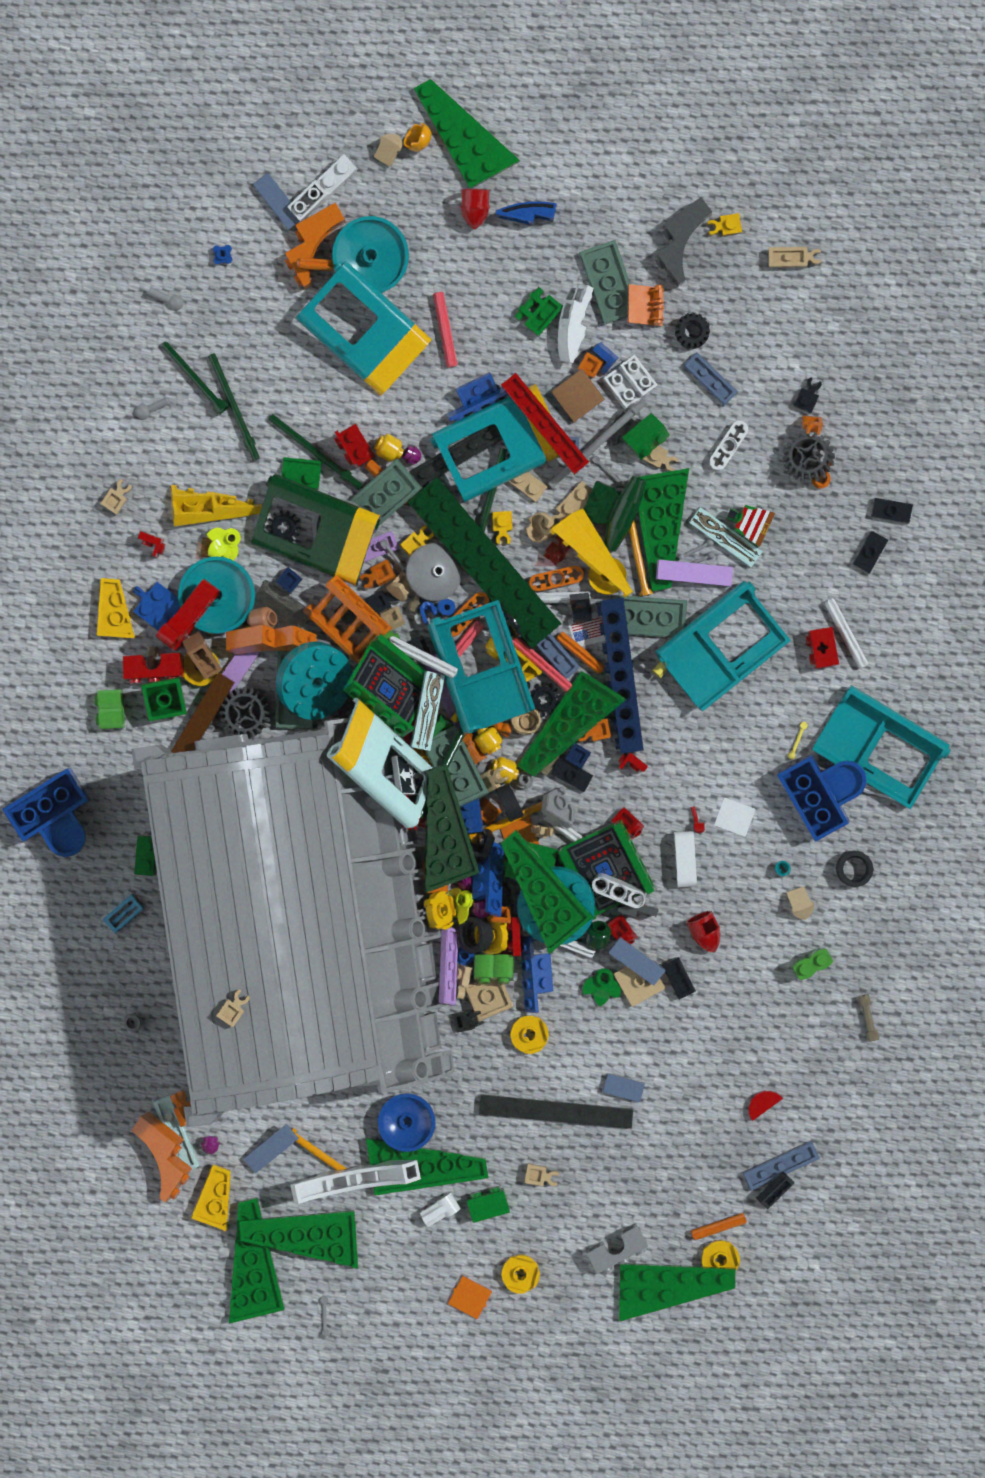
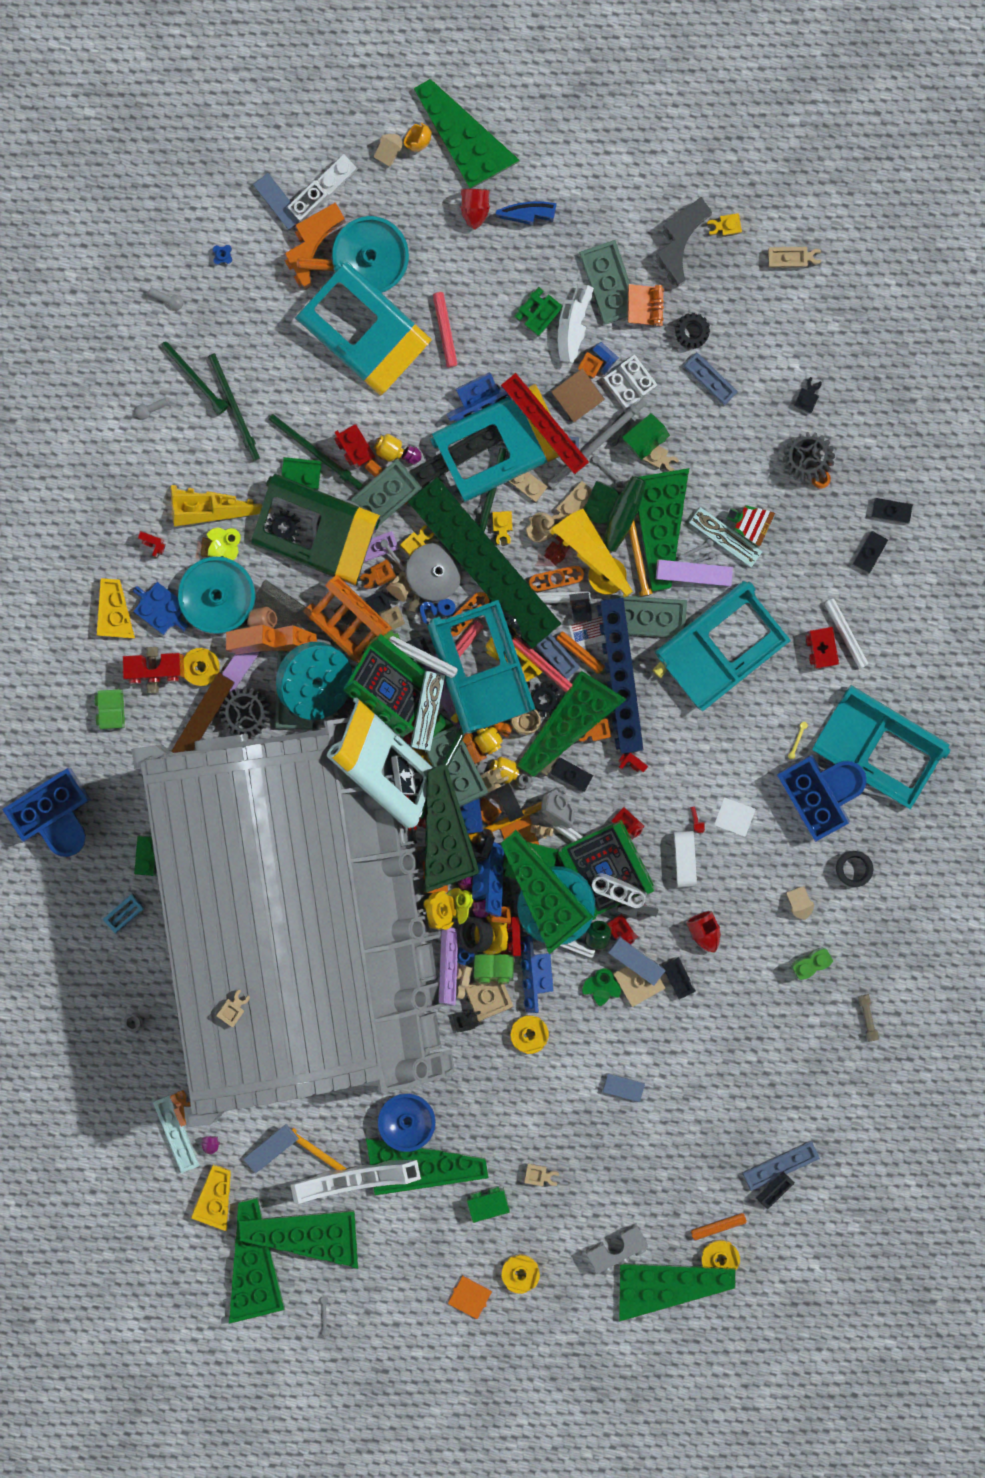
(114, 499): tan plate -> none
(164, 699): green slope -> none
(164, 1146): orange arch -> none
(183, 622): red beam -> none
(201, 655): medium nougat arch -> none
(289, 580): dark blue plate -> none
(444, 1207): white piece -> none
(556, 1111): pearl dark grey tile -> none
(578, 755): dark blue plate -> none
(716, 454): white beam -> none
(762, 1102): red tile -> none
(786, 866): teal hinge -> none
(812, 424): orange plate -> none

